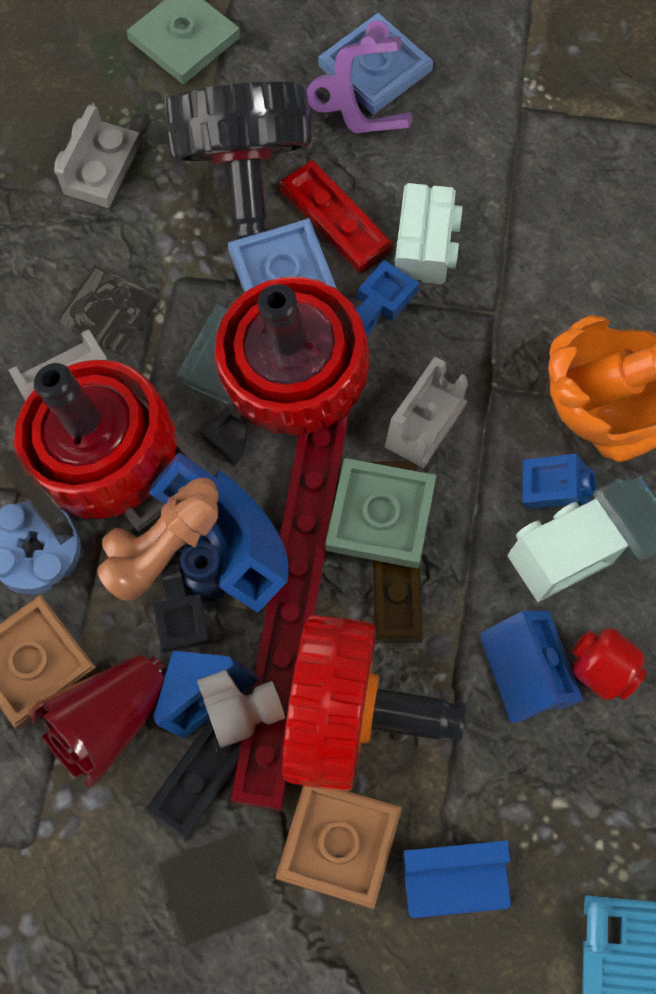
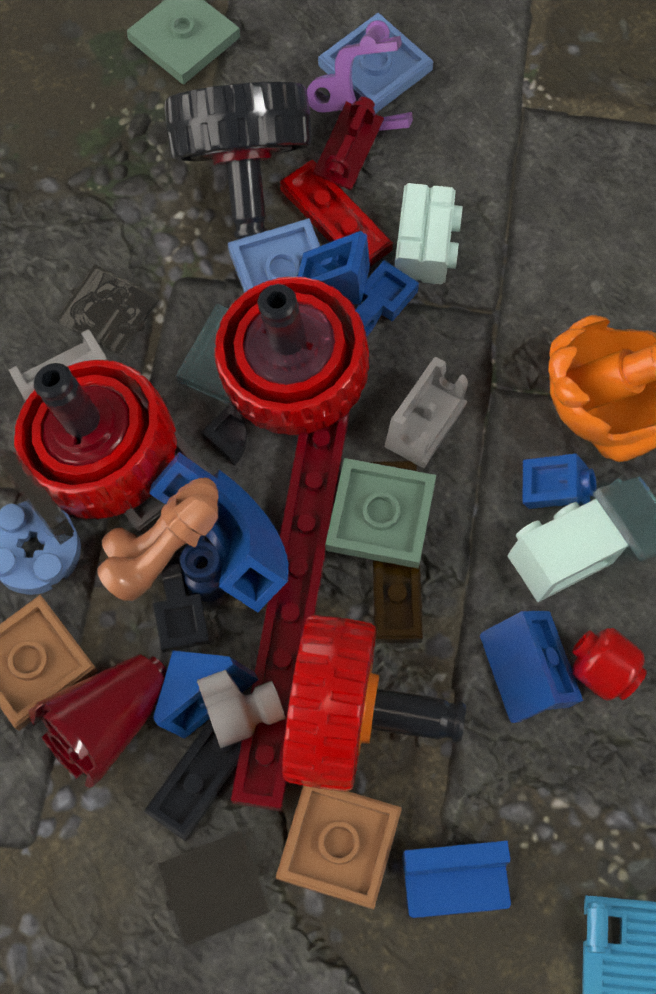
(96, 159): light grey bracket -> none
(340, 265): none -> blue slope
(349, 143): none -> dark red hinge

